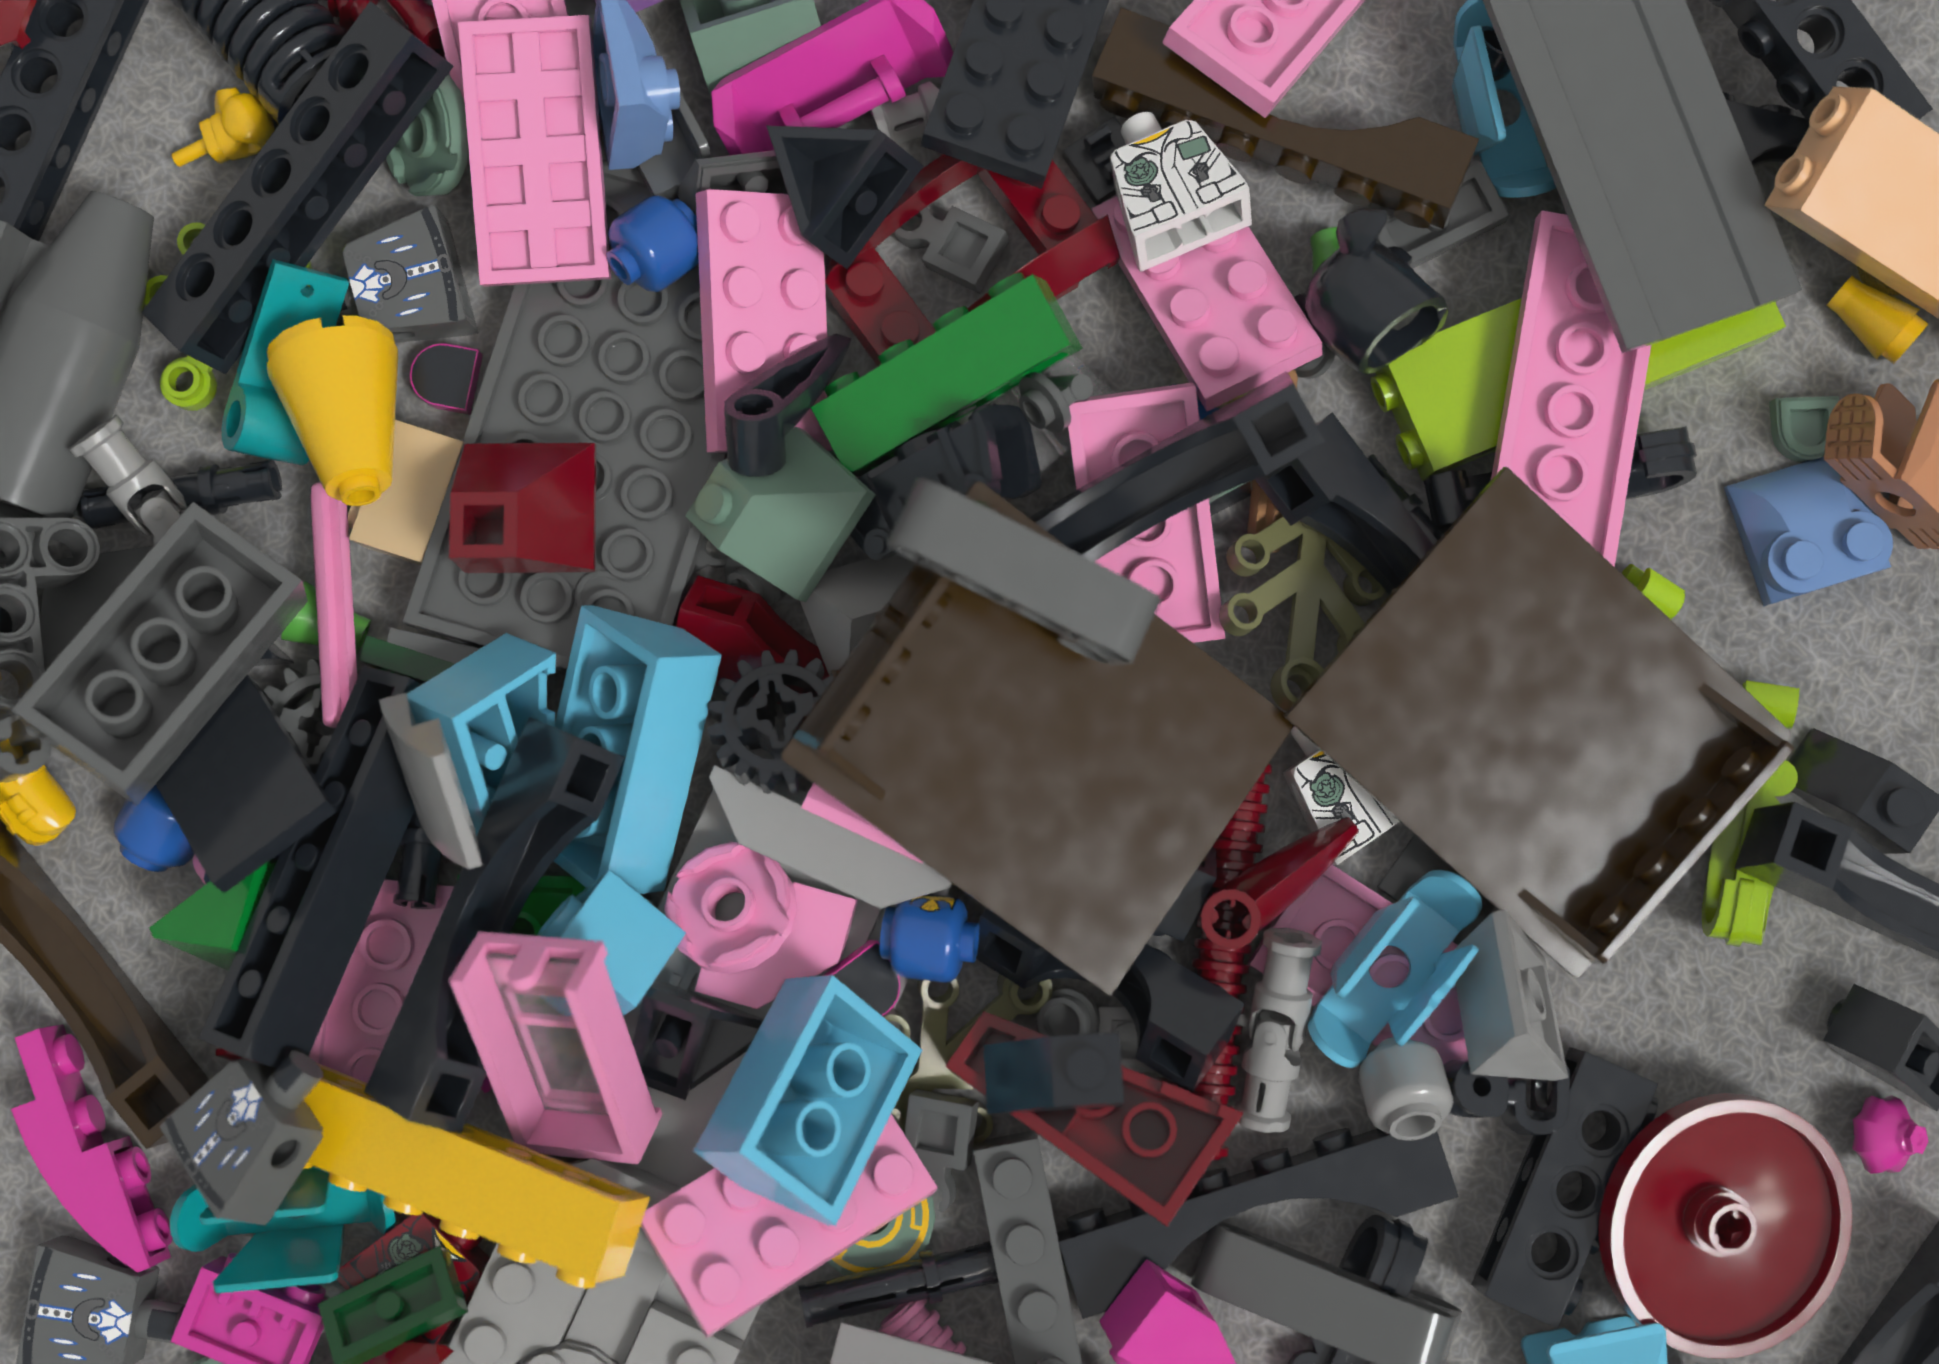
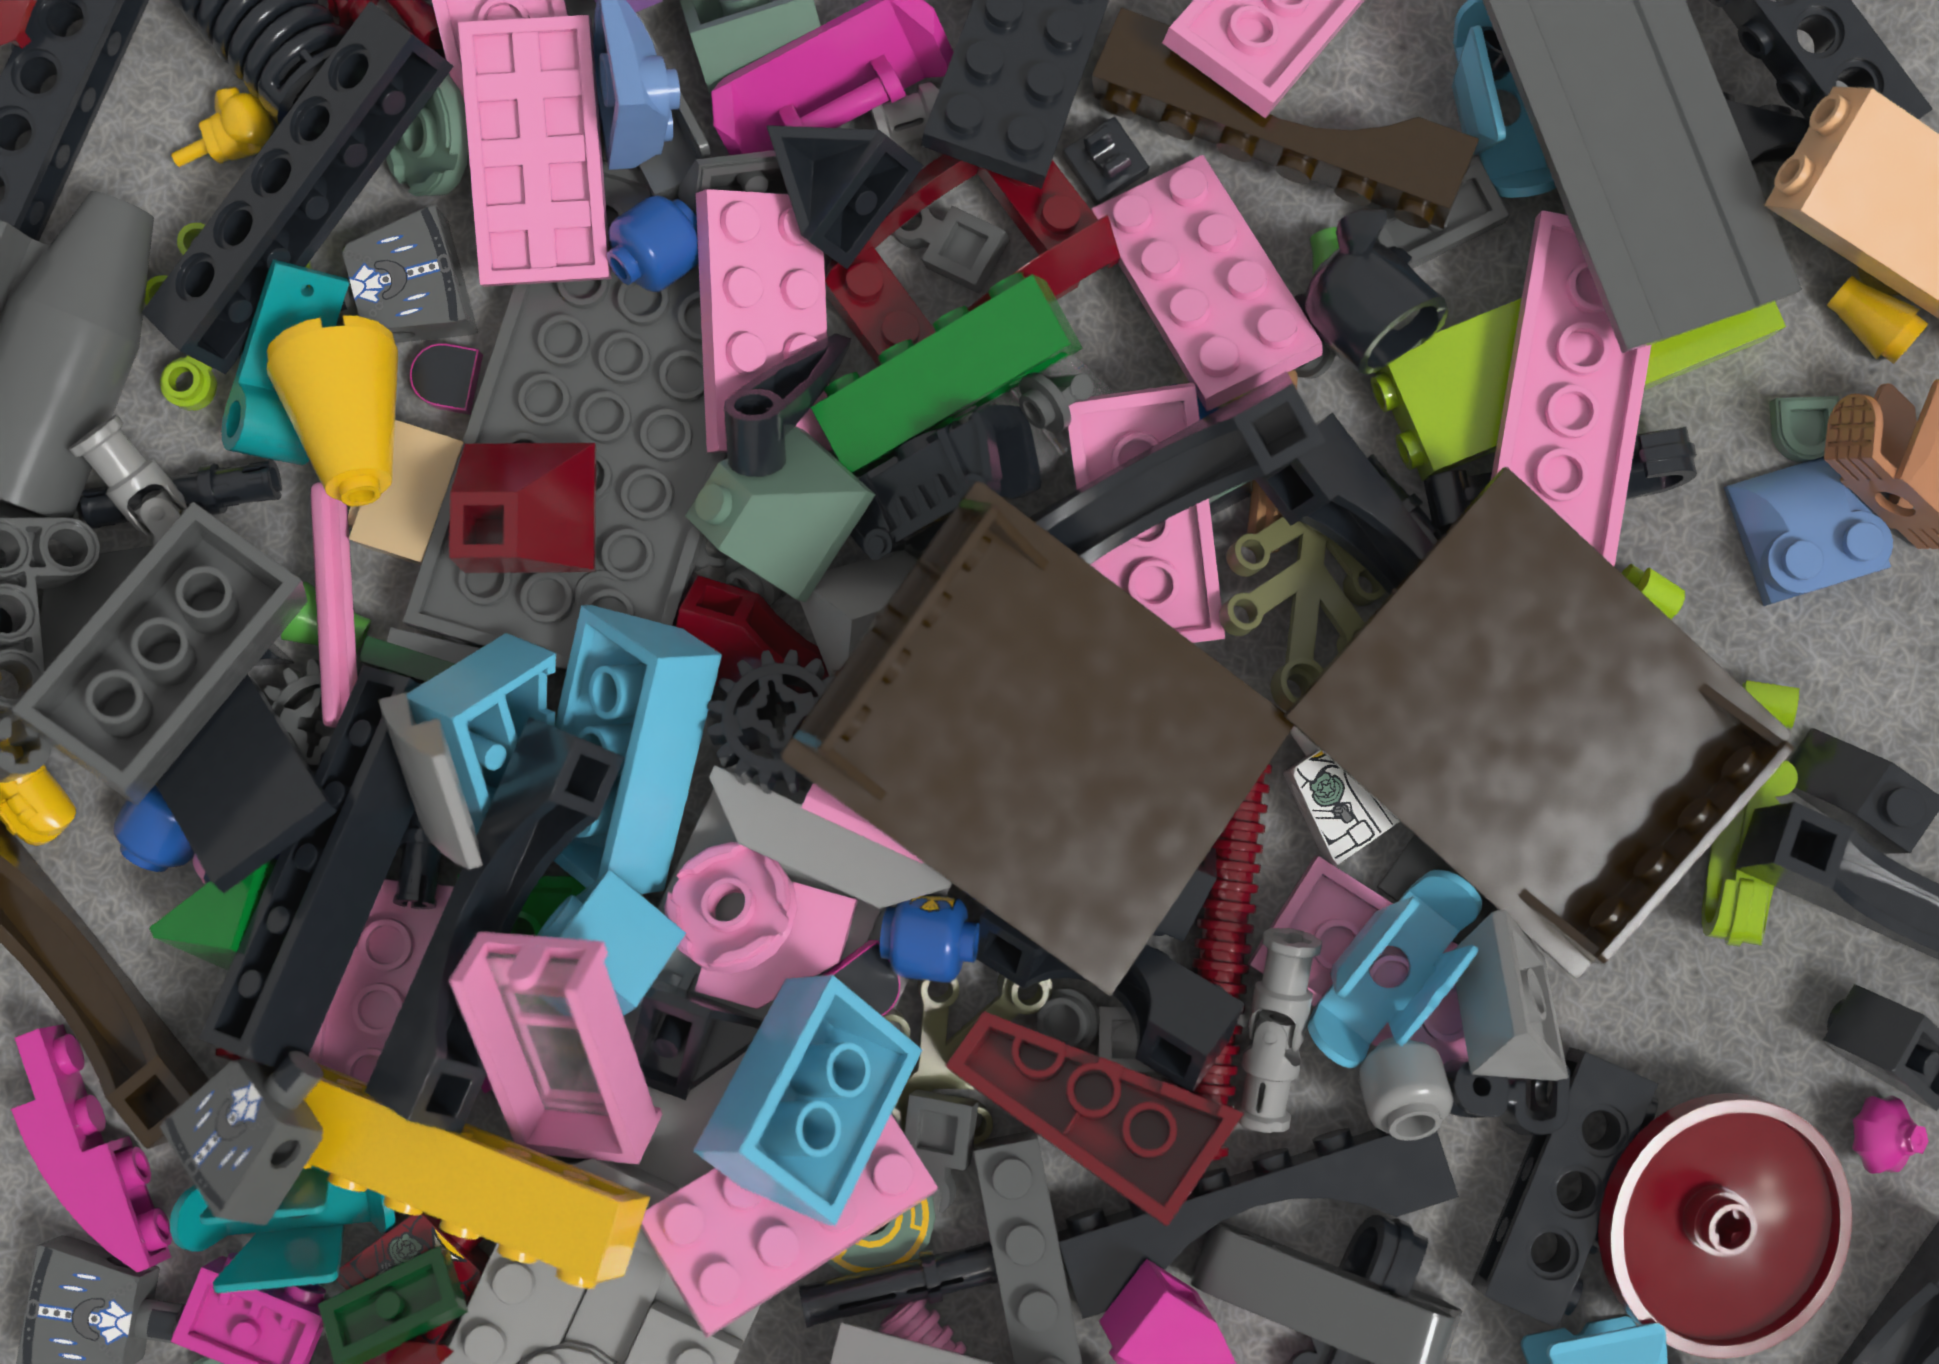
(1026, 572): dark grey beam -> none
(1054, 1073): black slope -> none
(1175, 189): white torso -> none
(1276, 882): dark red piece -> none

